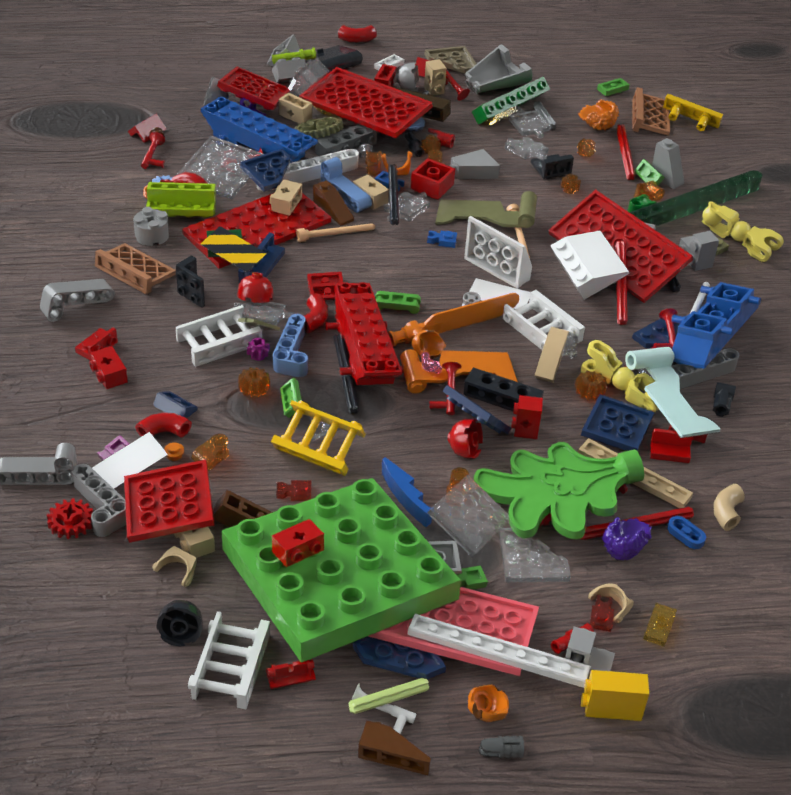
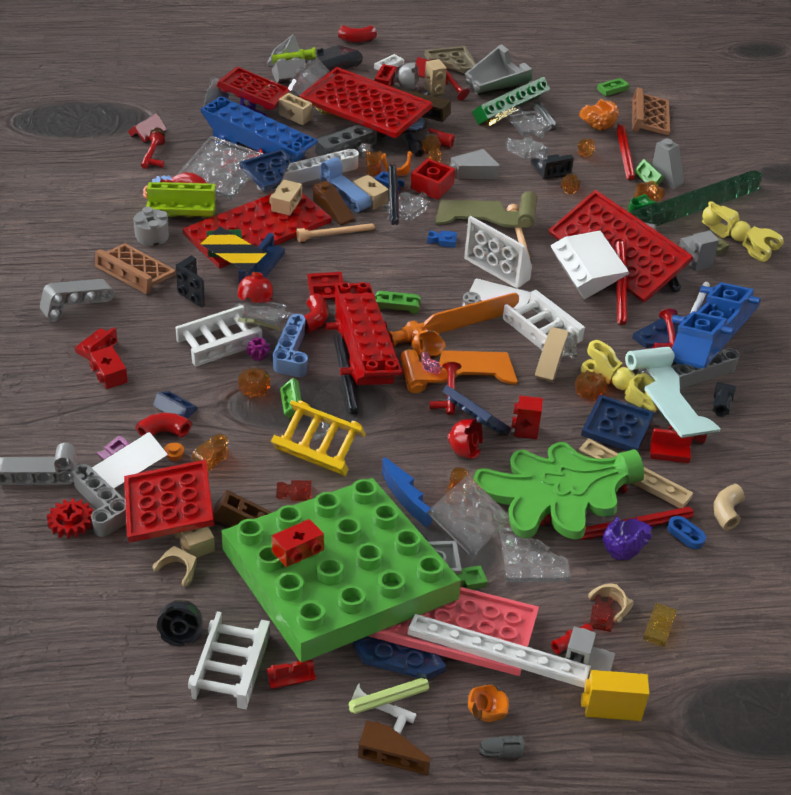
(320, 127): olive gear -> none
(497, 389): black brick -> none
(703, 115): yellow plate -> none

